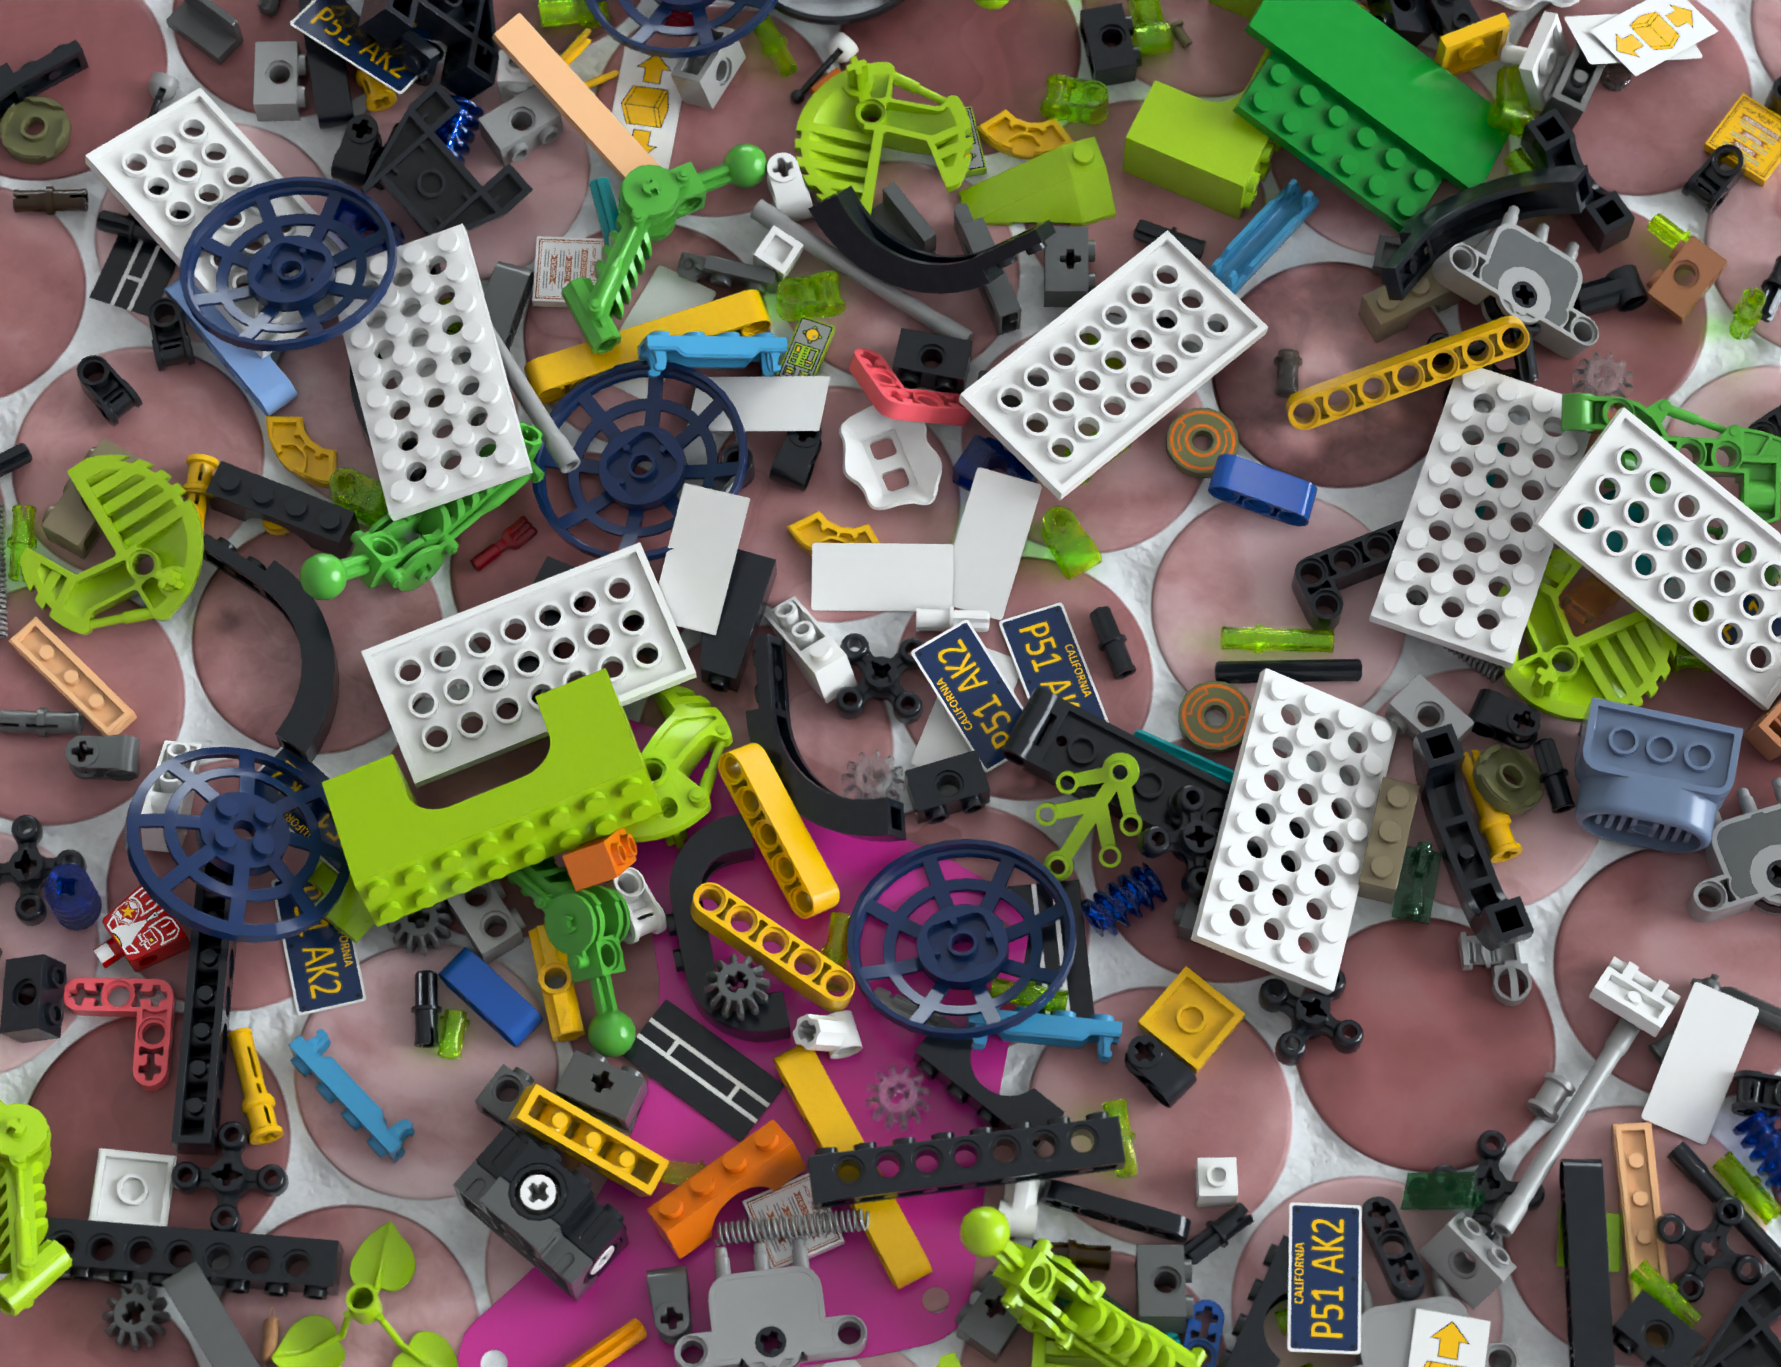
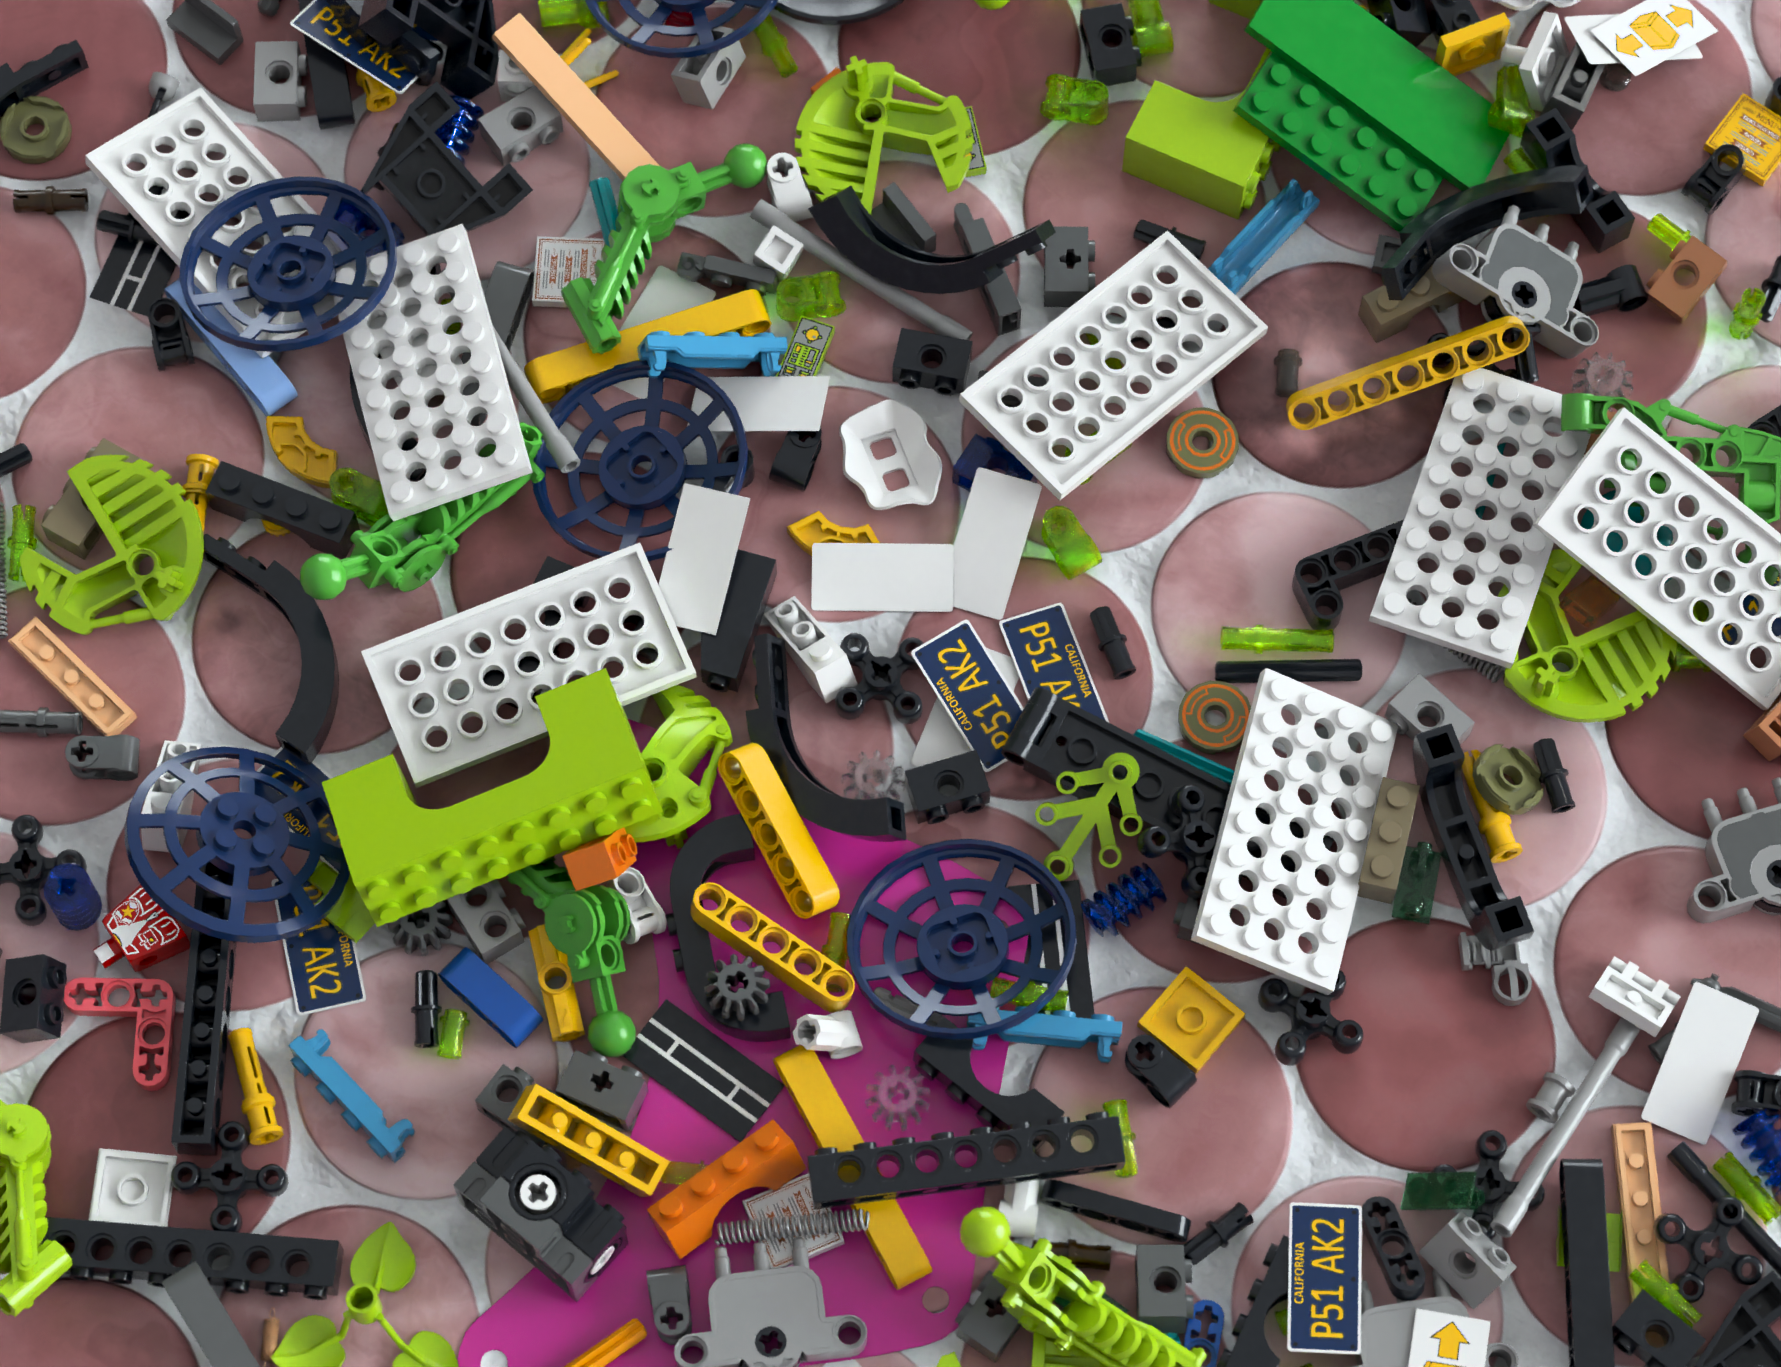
(109, 394): black piece -> none
(151, 1316): dark grey gear -> none
(357, 151): black piece -> none
(512, 538): dark red piece -> none
(648, 102): sticker -> none
(840, 49): hinge -> none
(901, 403): coral beam -> none
(944, 619): white axle -> none
(1022, 138): yellow tile -> none
(1058, 185): lime wedge -> none
(1180, 33): dark tan piece -> none
(1216, 1182): white brick -> none
(1262, 490): blue beam -> none
(1501, 717): black piece -> none
(1652, 776): sand blue brick -> none

